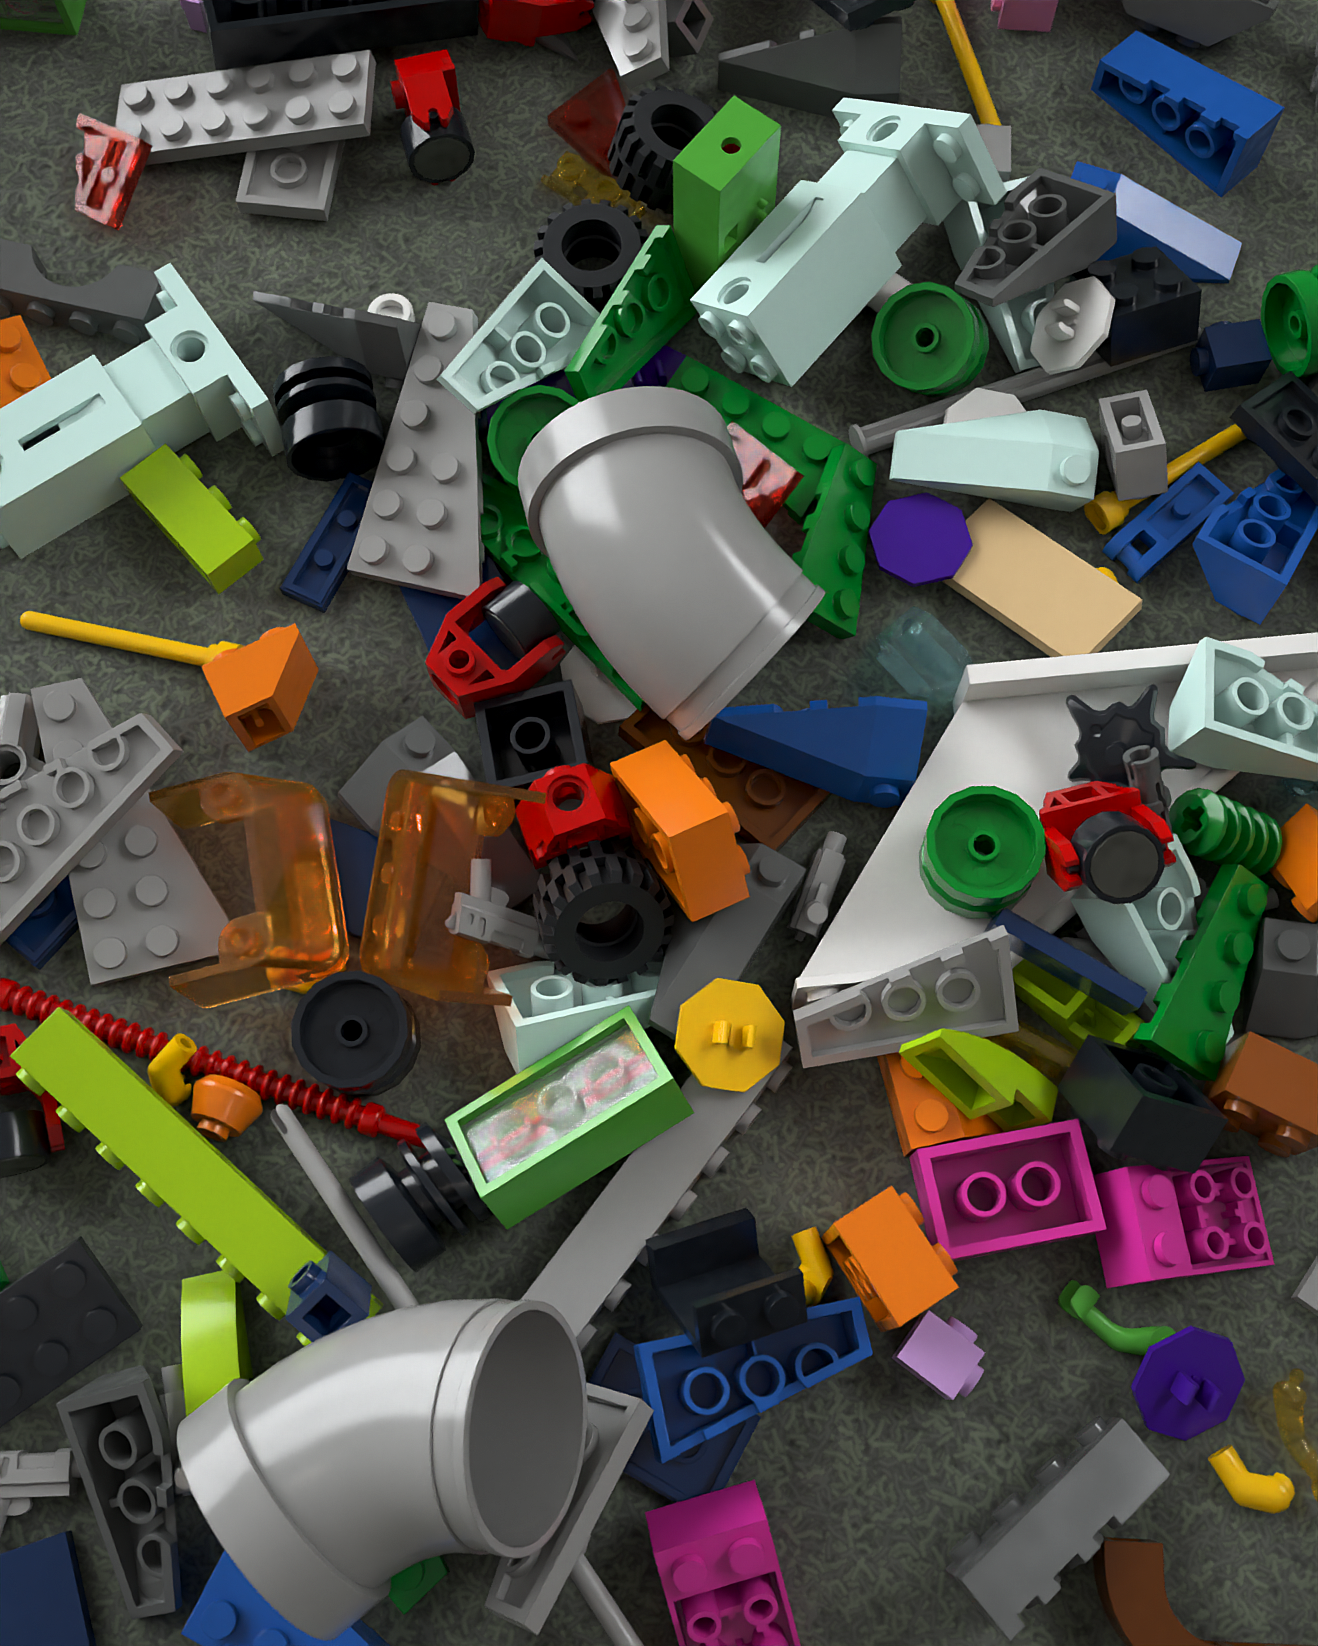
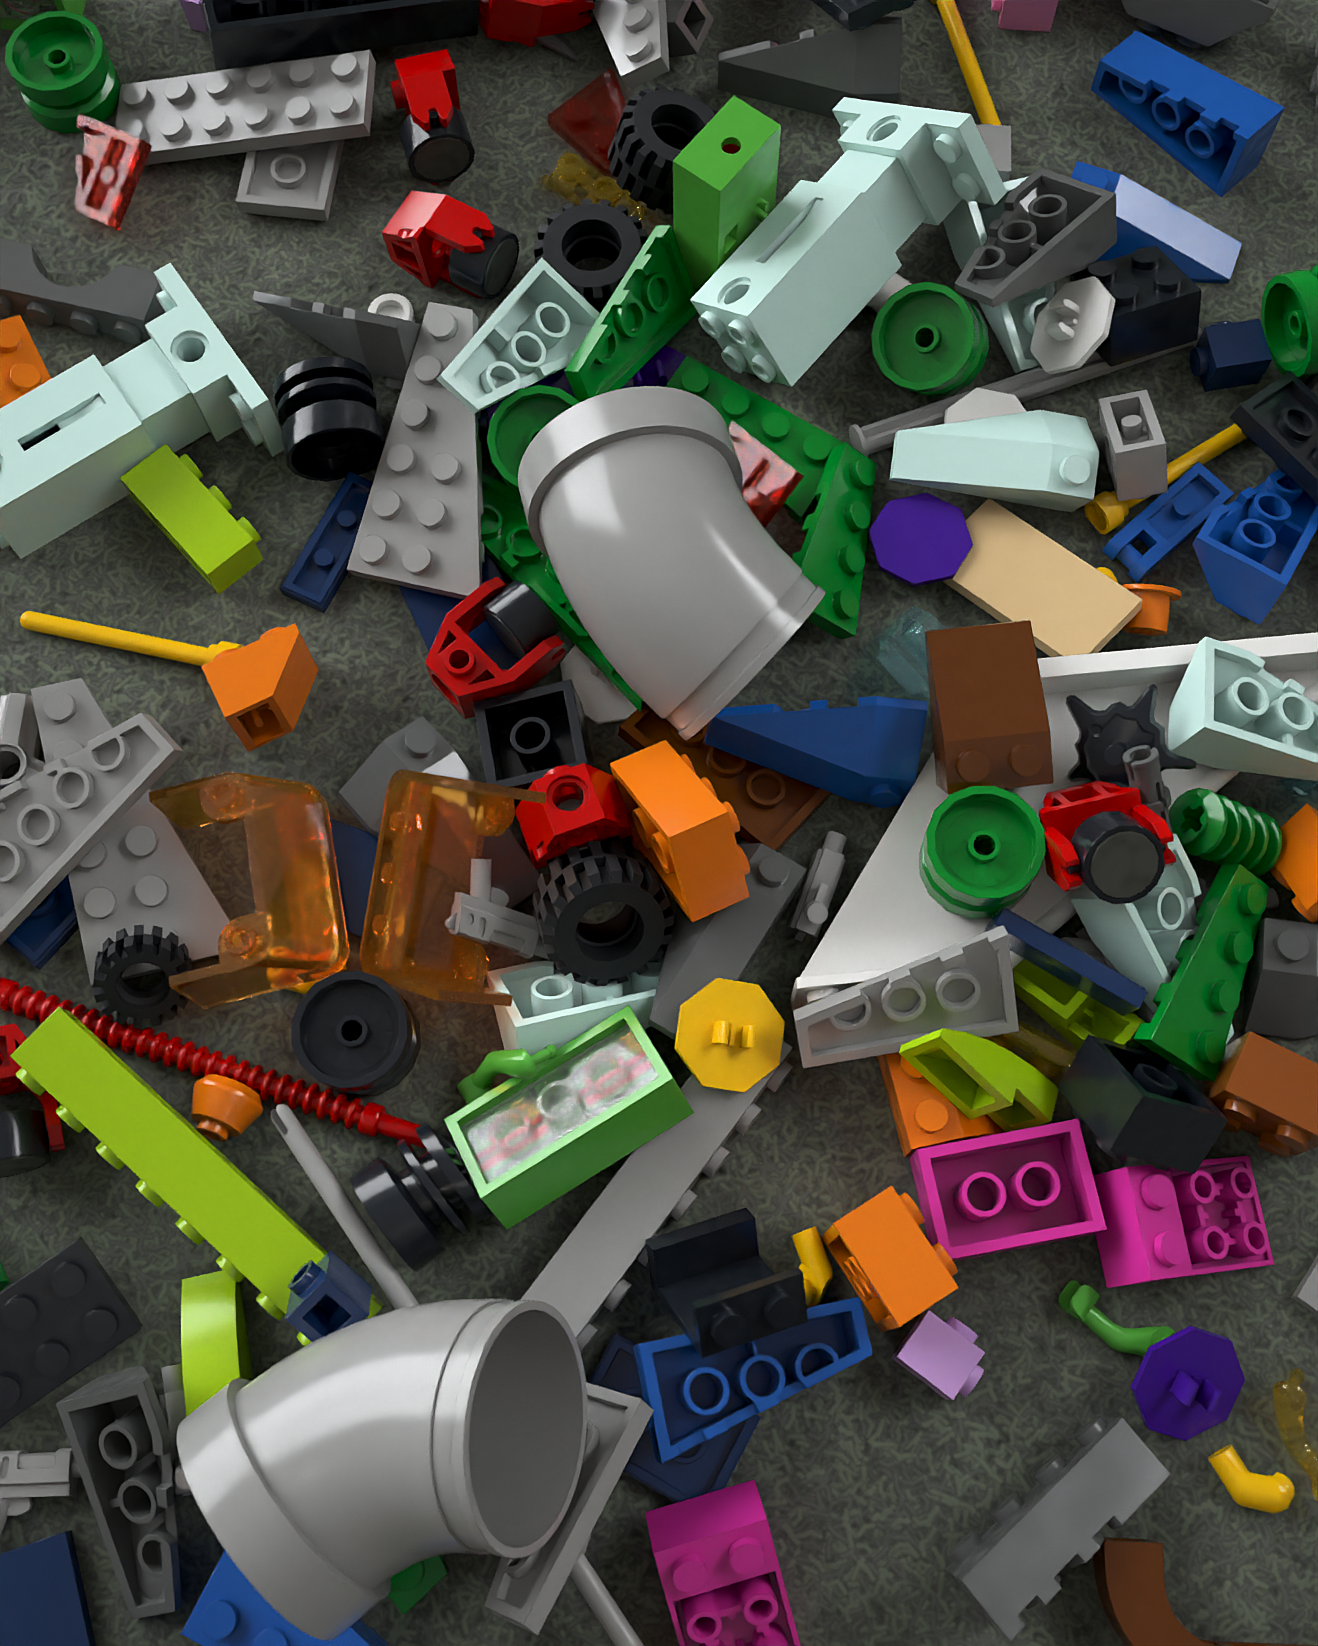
(62, 70): none -> green wheel
(136, 949): none -> black tyre
(165, 1070): yellow arm -> none
(451, 242): none -> red piece
(507, 1062): none -> bright green piece
(987, 707): none -> reddish brown slope
(1155, 610): none -> orange piece

